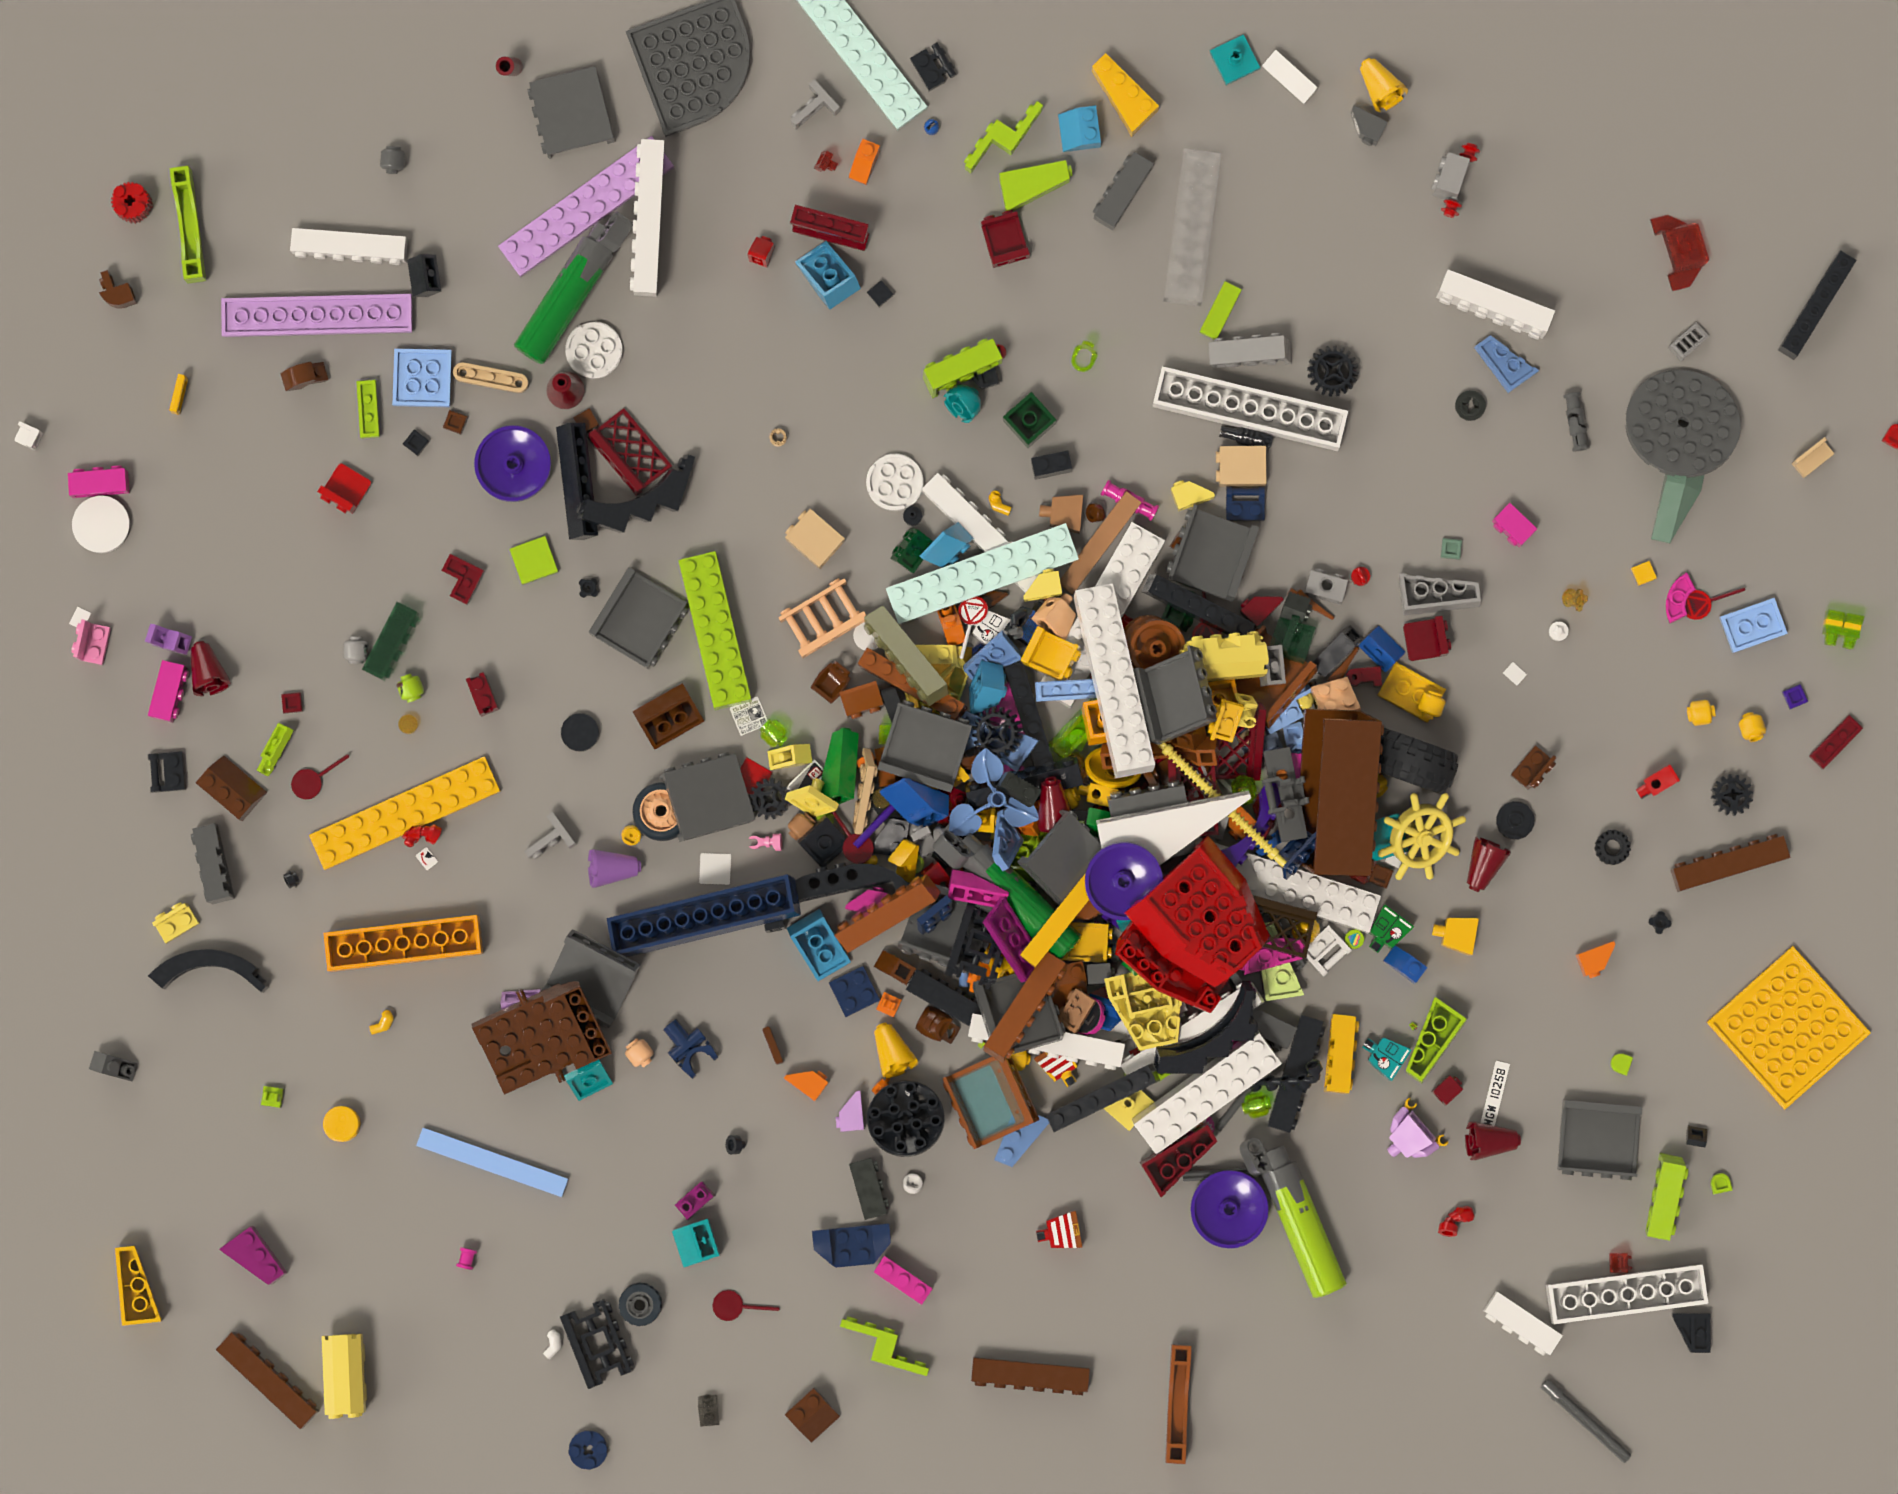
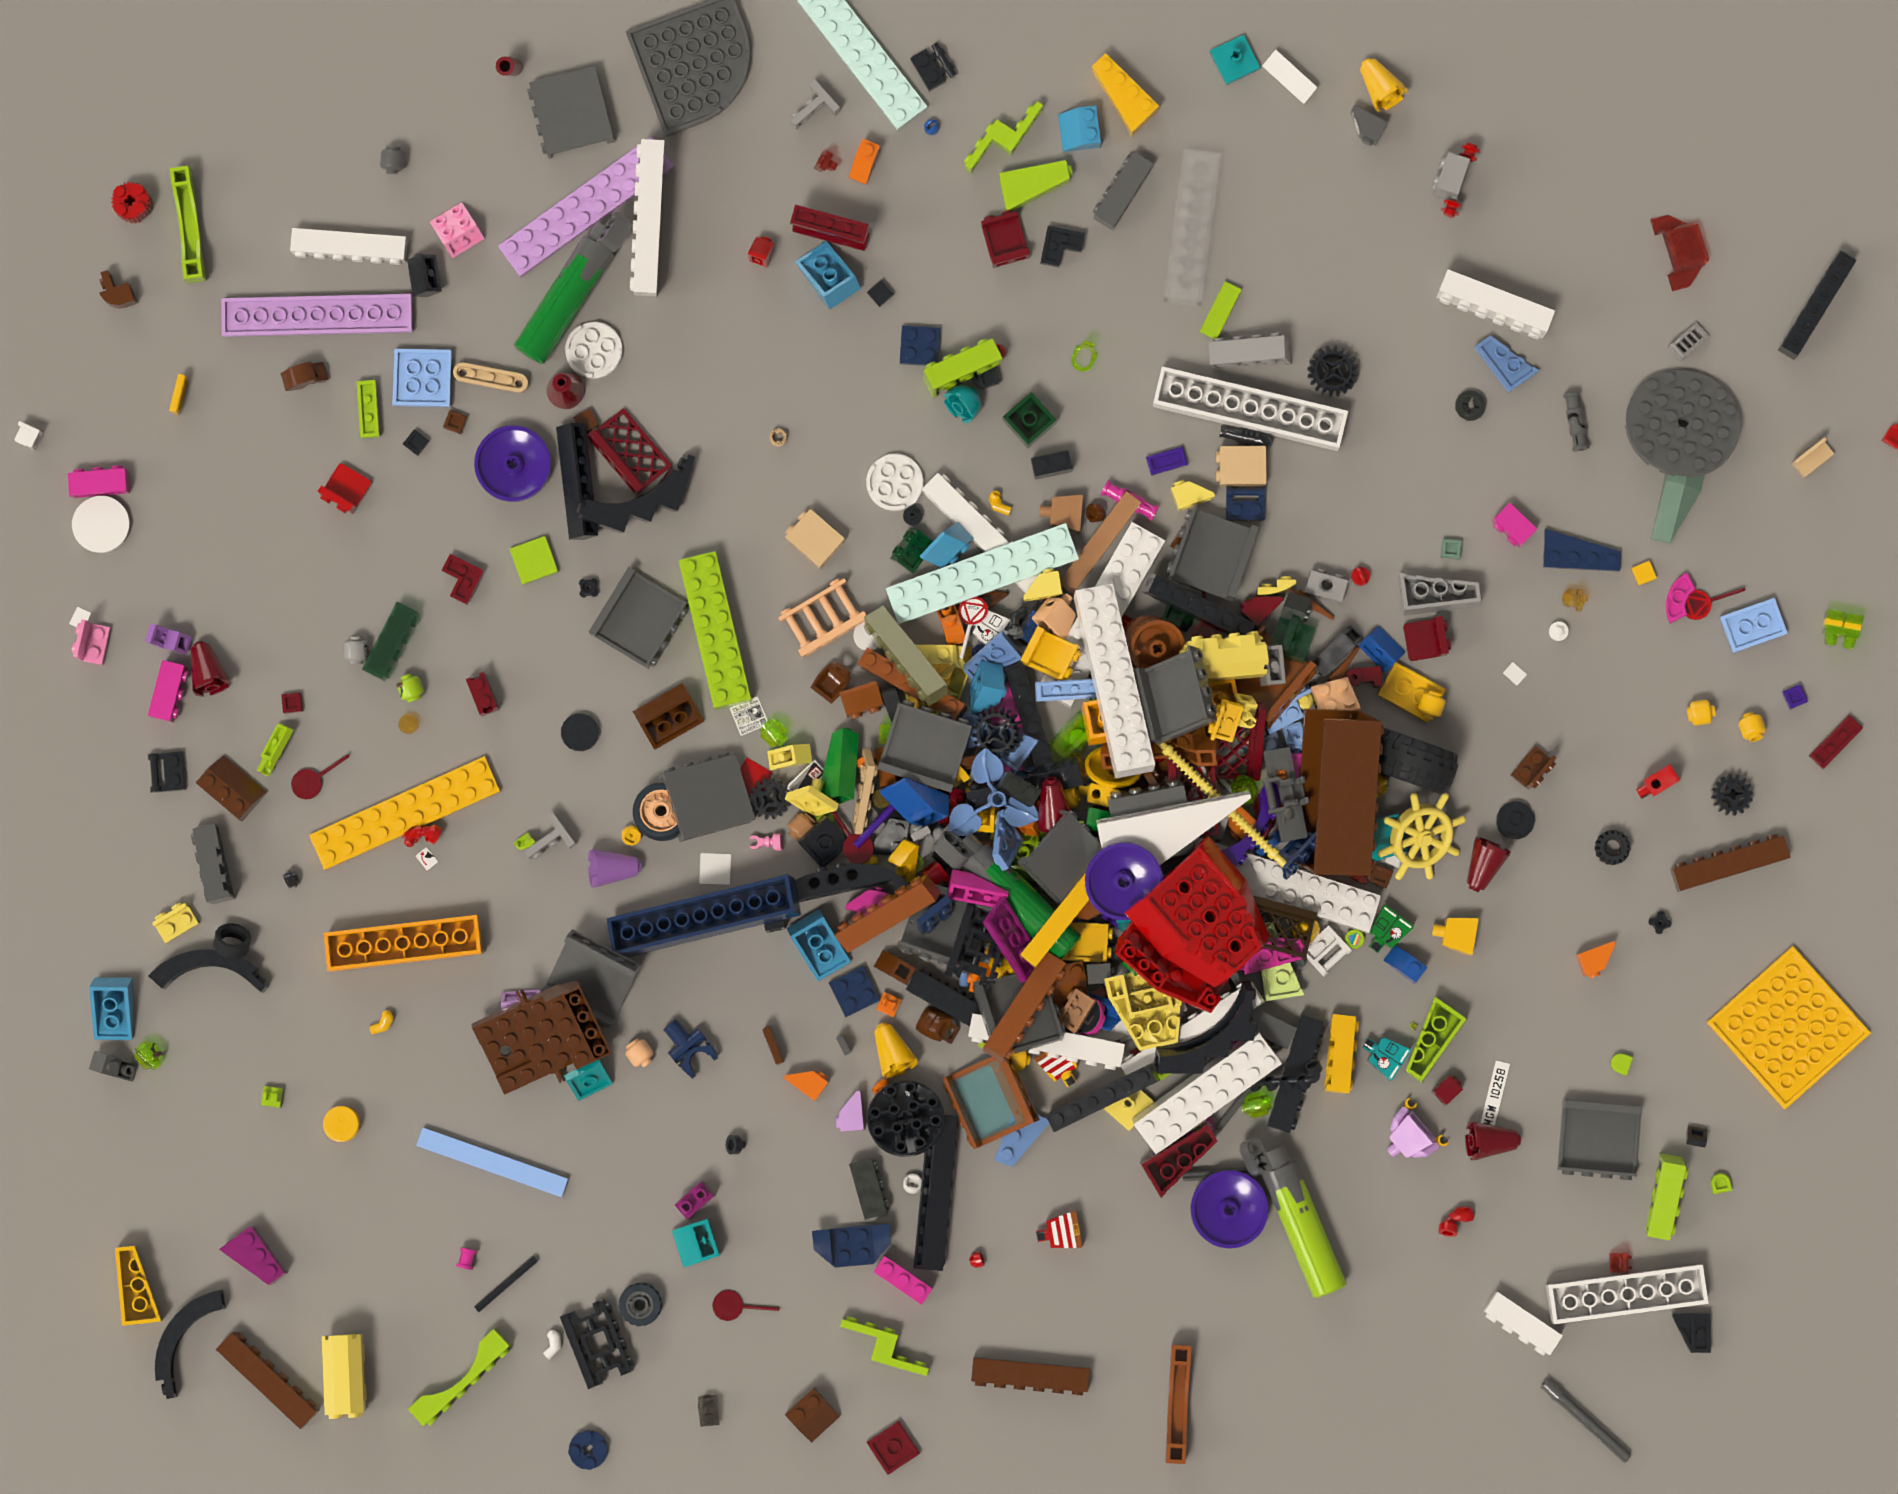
(112, 1008): none -> dark azure slope
(148, 1055): none -> clear neon green head
(174, 1332): none -> black arch
(230, 950): none -> black tyre
(457, 230): none -> bright pink bracket
(489, 1349): none -> lime arch
(505, 1284): none -> black bar
(524, 841): none -> lime tile
(844, 1045): none -> dark grey tile
(893, 1447): none -> dark red tile
(919, 345): none -> dark blue plate
(936, 1199): none -> black brick
(977, 1260): none -> red hinge
(1056, 241): none -> black plate
(1166, 461): none -> dark purple tile
(1282, 585): none -> light yellow slope
(1573, 553): none -> dark blue wing

